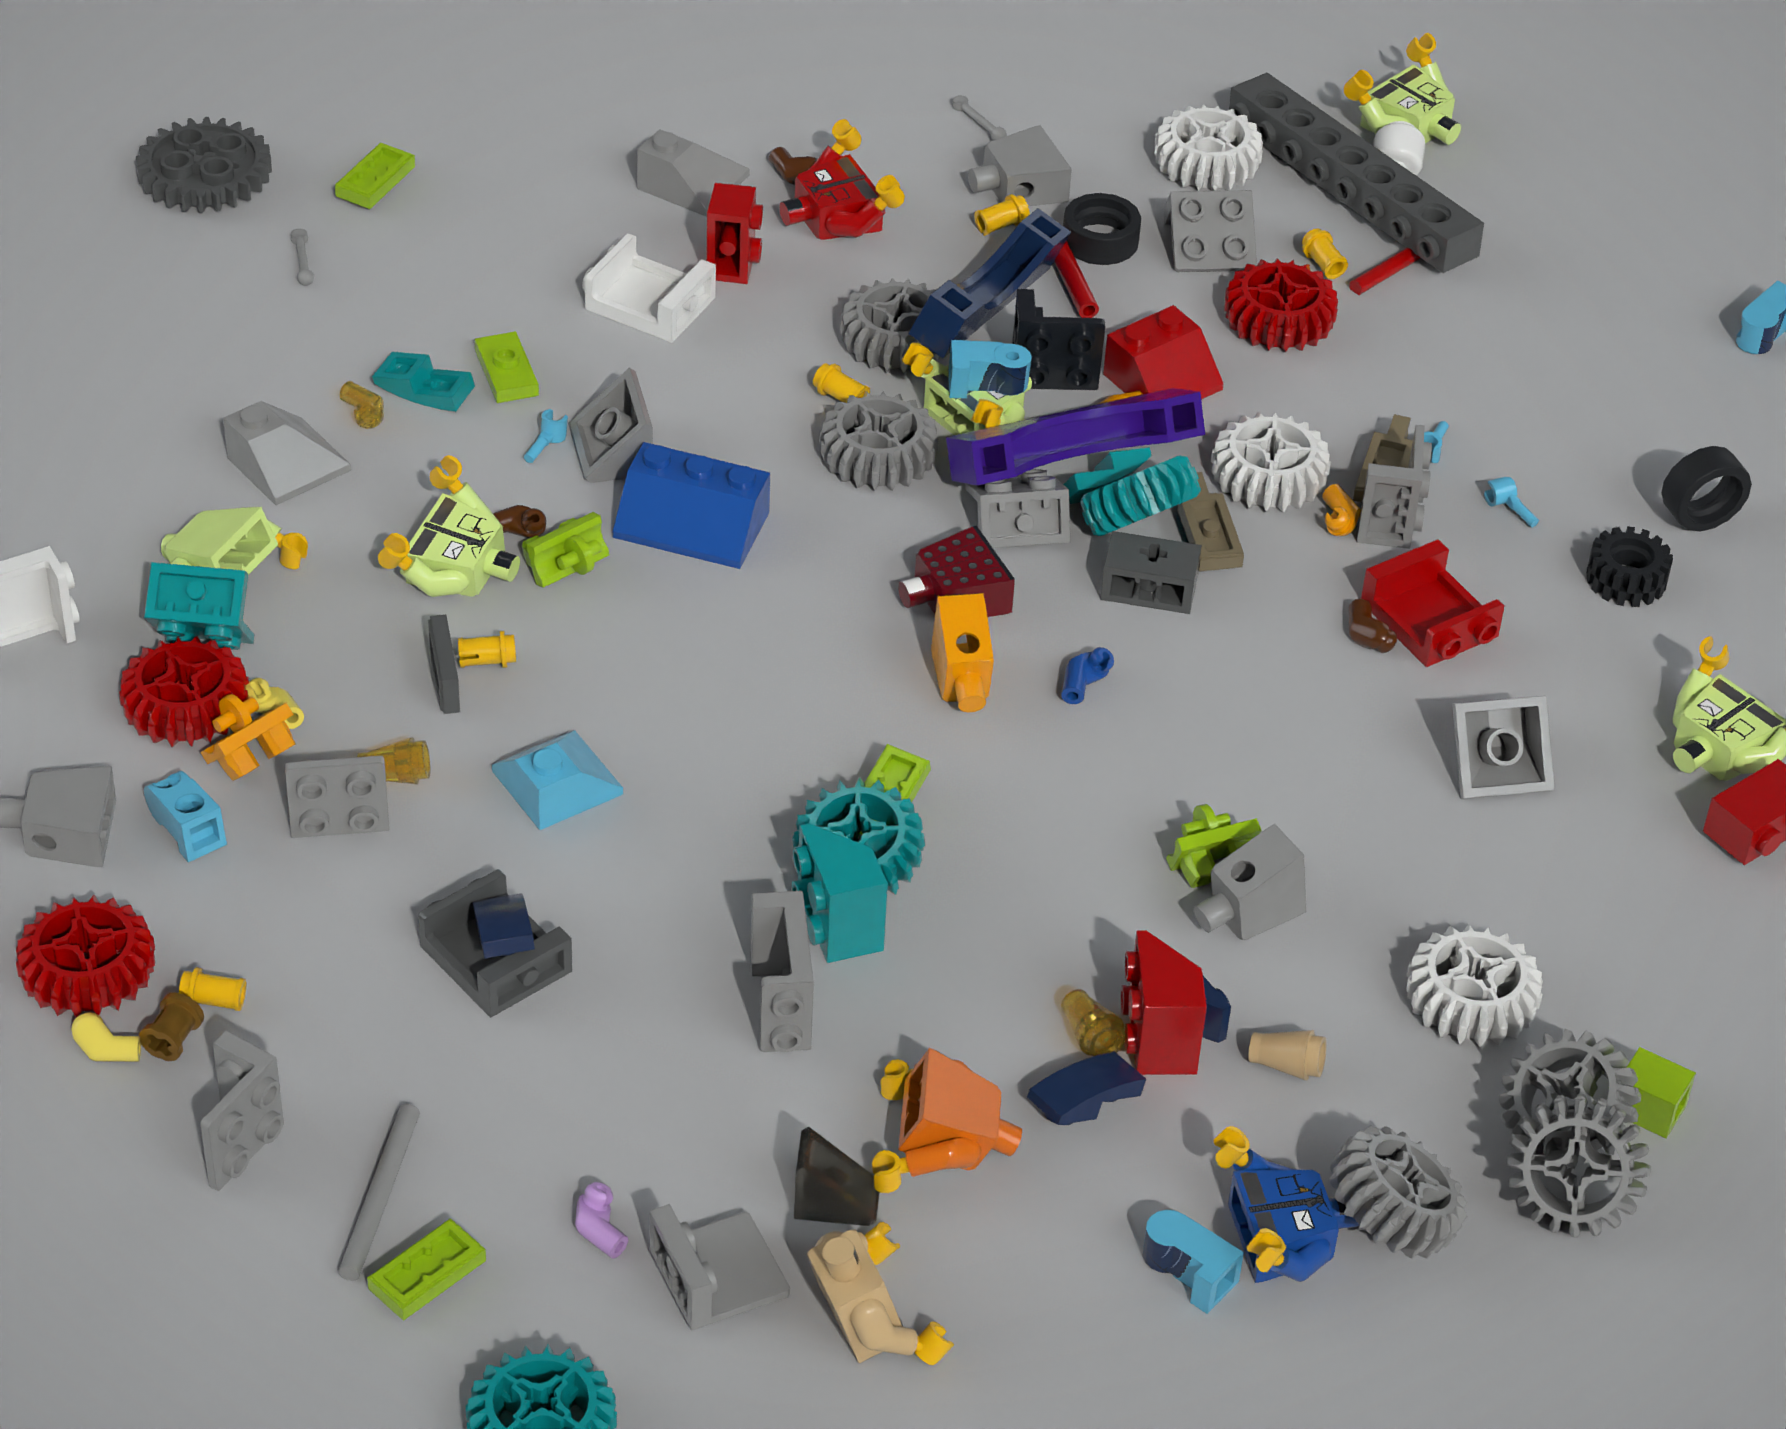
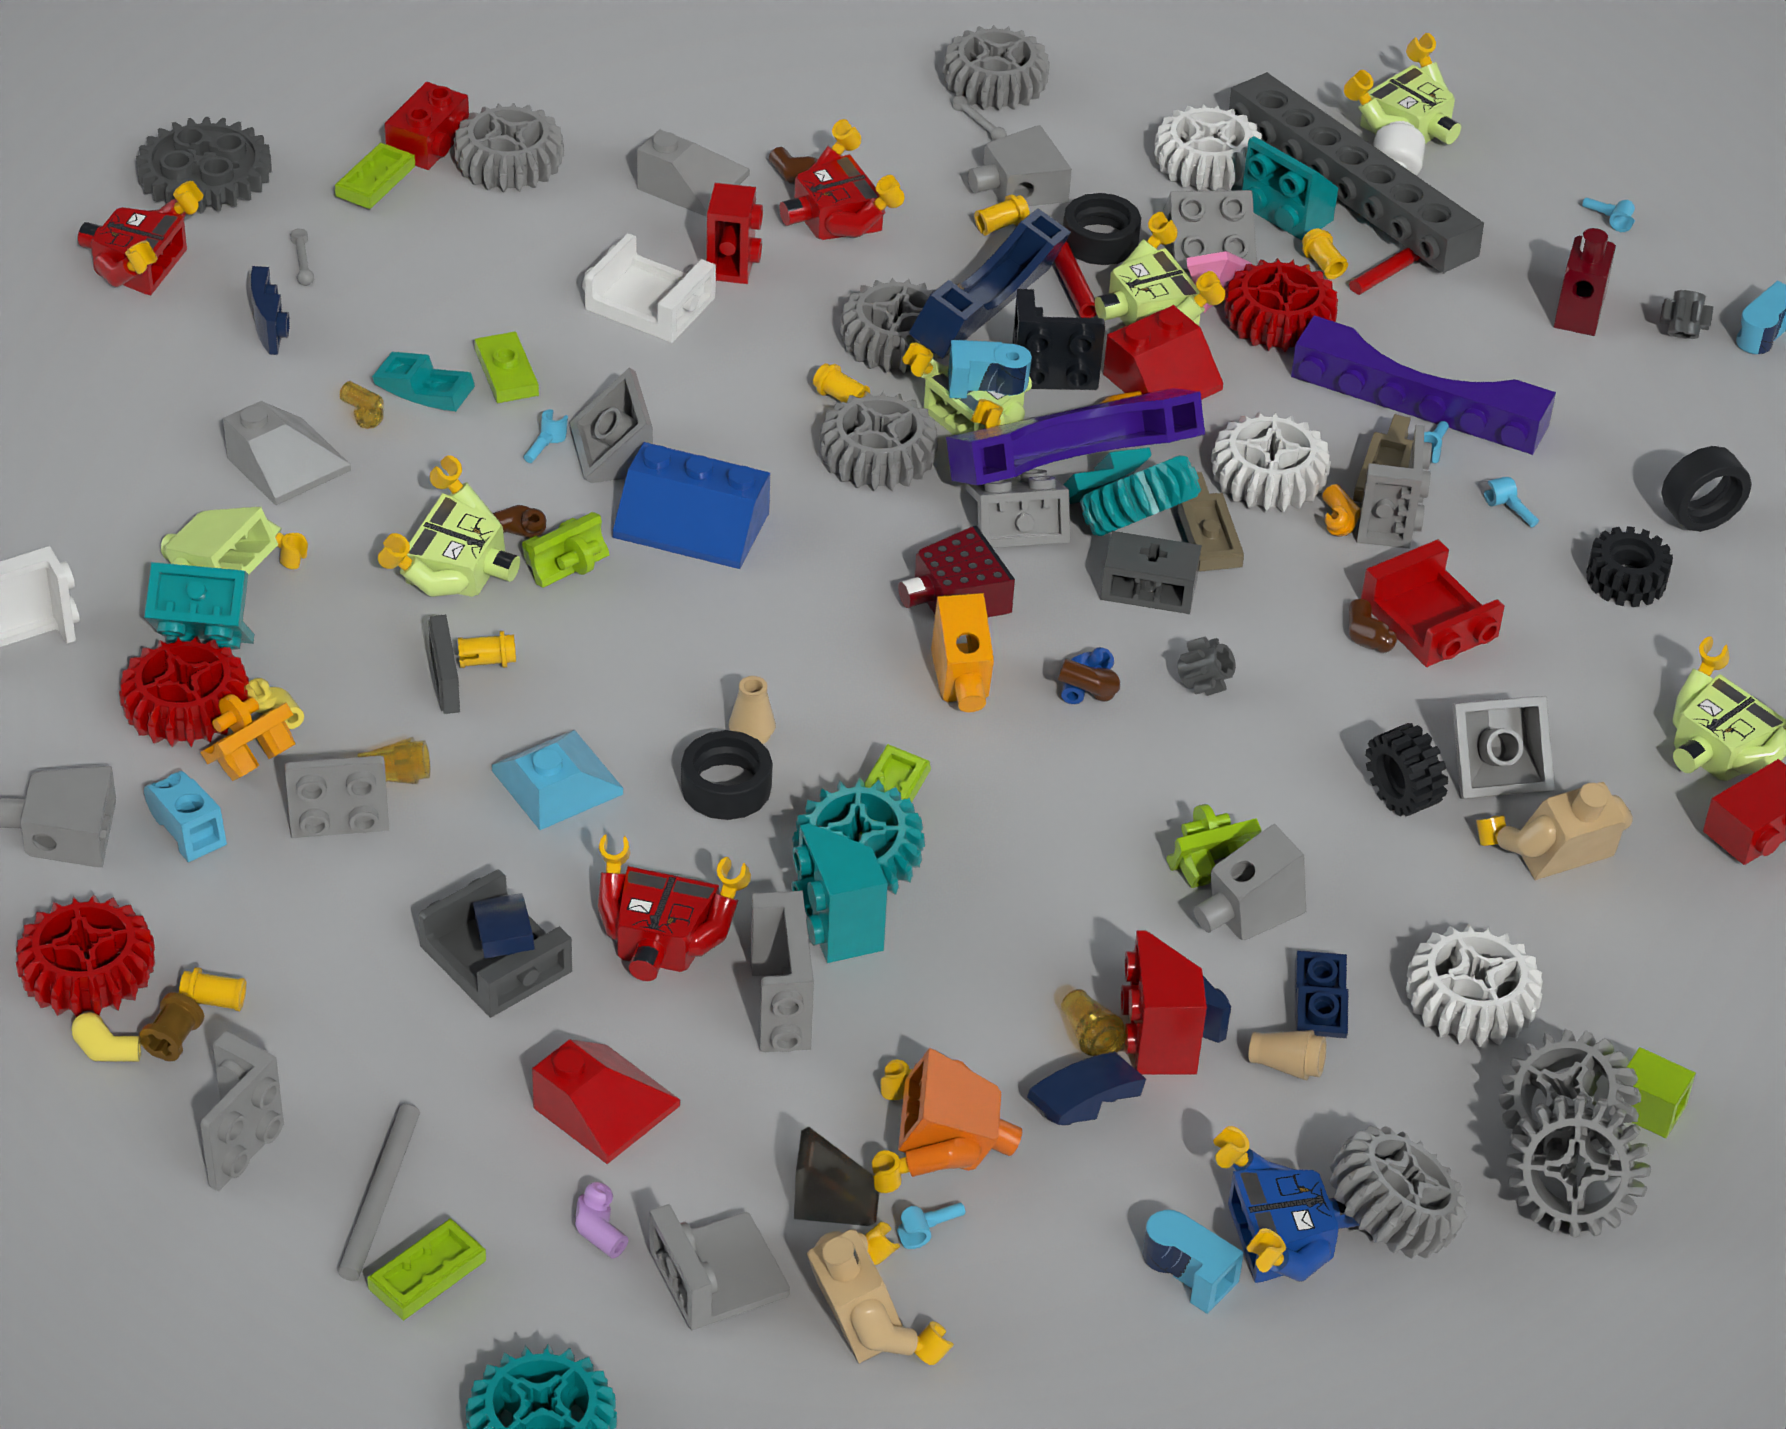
(141, 245): none -> red torso
(267, 309): none -> dark blue slope
(427, 123): none -> red brick
(508, 147): none -> light grey gear
(599, 1097): none -> red slope
(664, 916): none -> red torso
(719, 800): none -> black tyre
(753, 710): none -> tan cone
(916, 1224): none -> medium azure hand
(996, 67): none -> light grey gear
(1100, 682): none -> reddish brown arm
(1155, 281): none -> torso
(1206, 666): none -> dark grey gear
(1222, 264): none -> bright pink slope
(1287, 190): none -> teal slope
(1321, 993): none -> dark blue slope
(1406, 769): none -> black tyre
(1498, 411): none -> dark purple arch
(1563, 830): none -> tan torso
(1589, 269): none -> dark red torso
(1619, 215): none -> medium azure hand
(1686, 314): none -> dark grey gear

